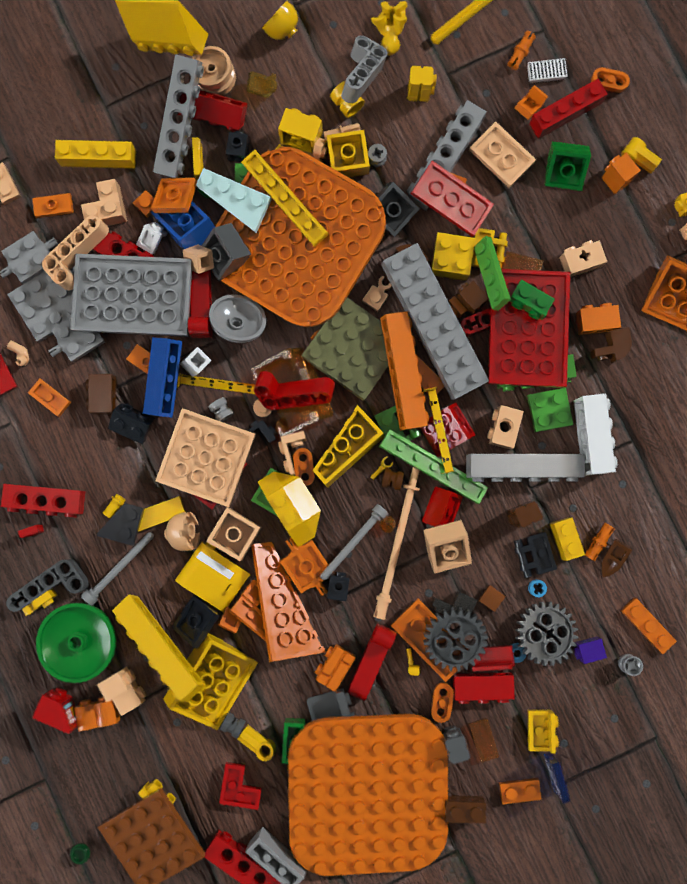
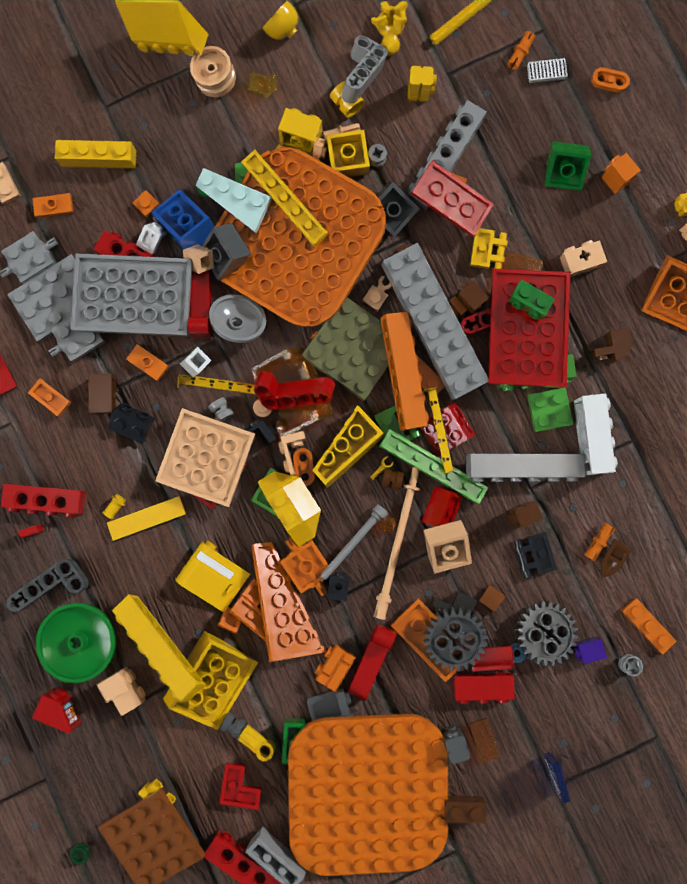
(21, 352): light nougat arm -> none
(44, 600): yellow plate -> none
(79, 241): light nougat beam -> none
(90, 596): light grey piece -> none
(96, 714): orange brick -> none
(110, 207): light nougat brick -> none
(123, 525): black wing -> none
(162, 377): blue brick -> none
(174, 195): orange plate -> none
(177, 87): light grey brick -> none
(181, 532): light nougat cylinder -> none
(195, 621): black plate -> none
(197, 157): yellow tile -> none
(218, 110): red brick -> none
(234, 534): light nougat brick -> none
(237, 146): black brick -> none
(412, 669): yellow hand -> none
(442, 701): orange plate -> none
(452, 256): yellow brick -> none
(491, 273): bright green plate -> none
(502, 154): light nougat plate -> none
(513, 419): light nougat brick -> none
(520, 791): orange plate -> none
(531, 102): orange bracket -> none
(531, 589): dark azure bush -> none
(542, 731): yellow bracket -> none
(567, 539): yellow brick -> none
(568, 108): red brick -> none
(598, 319): orange brick -> none
(641, 155): yellow piece -> none

